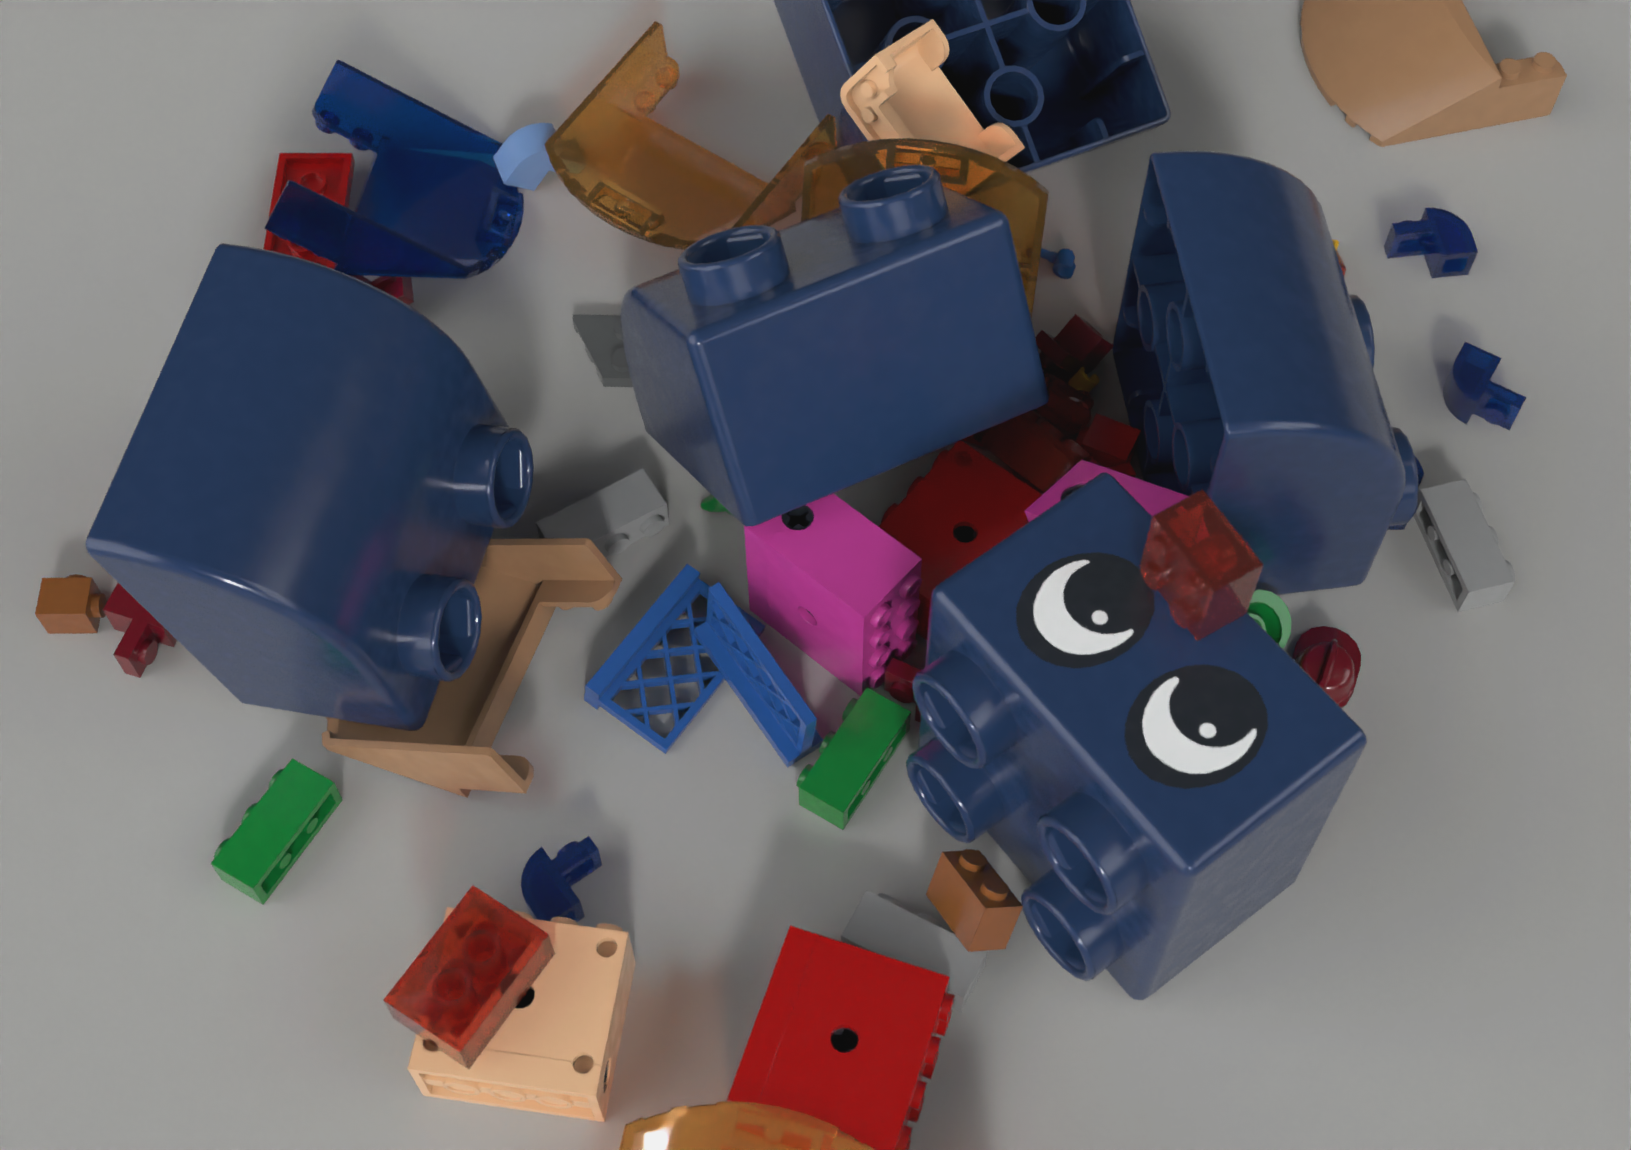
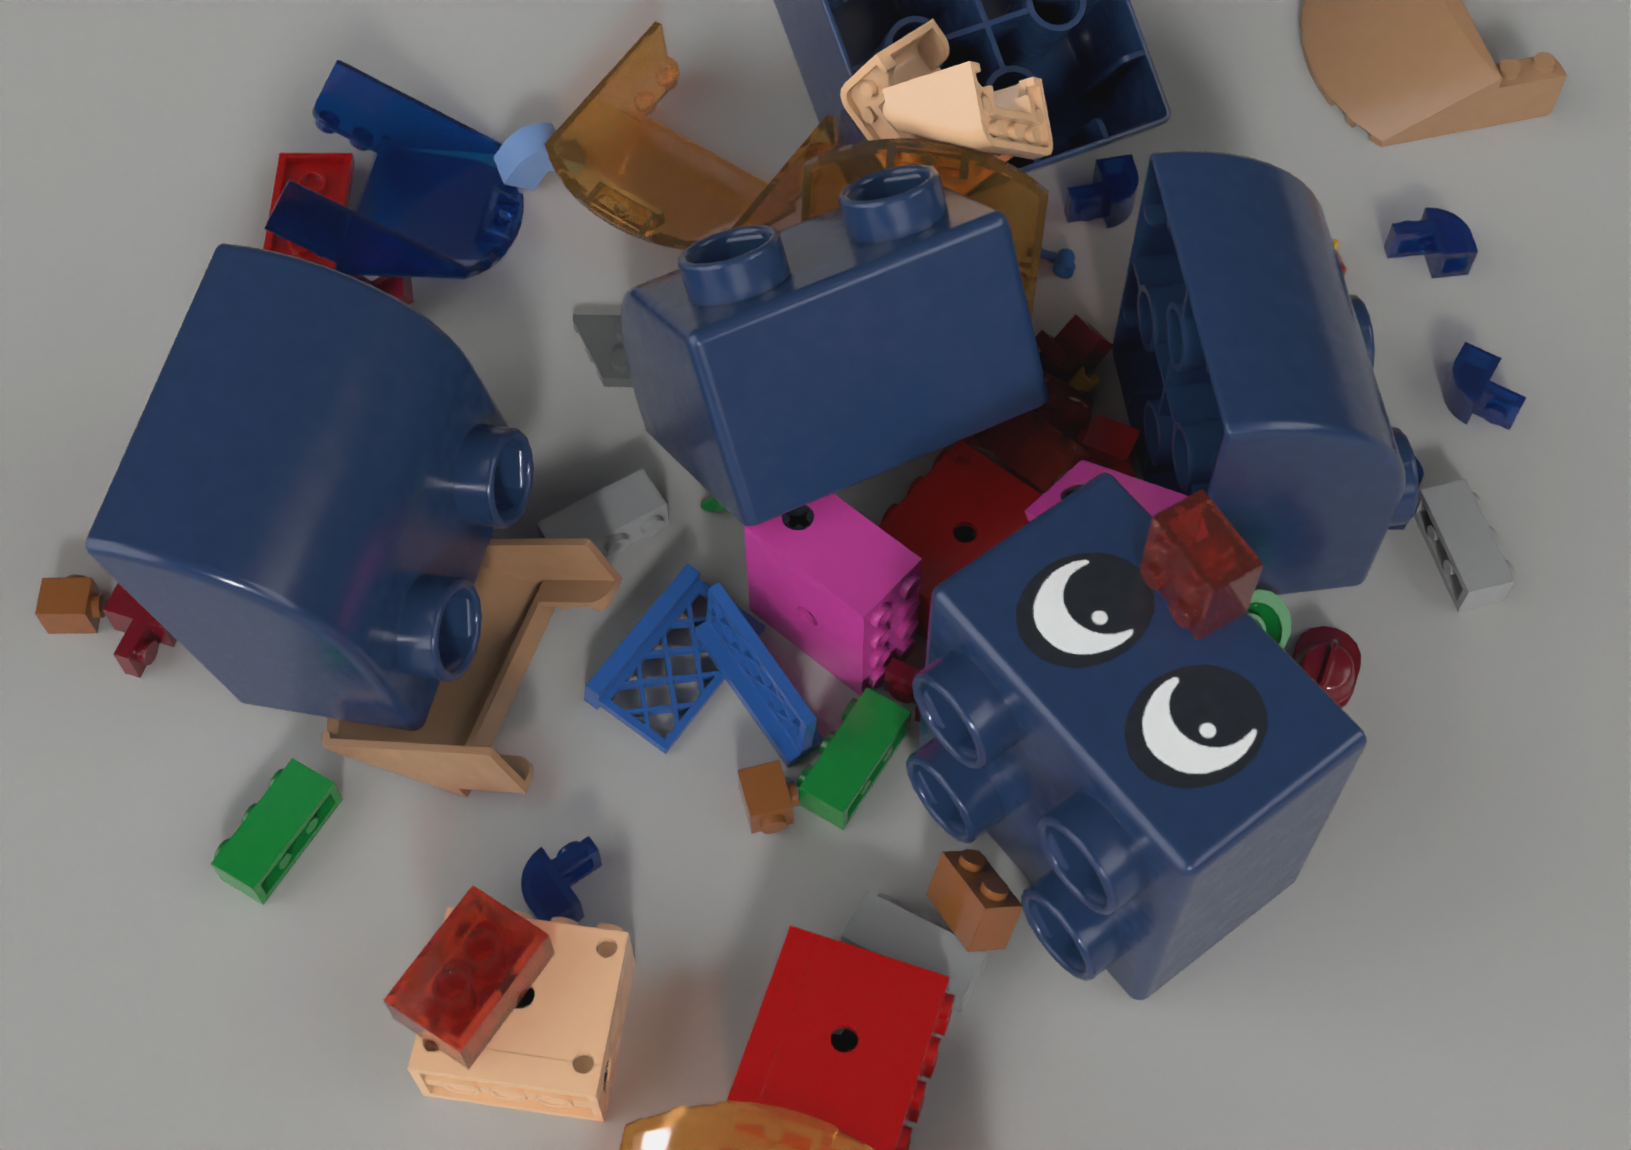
(767, 797): none -> dark orange brick
(961, 112): none -> light nougat windscreen
(1108, 196): none -> clear blue brick

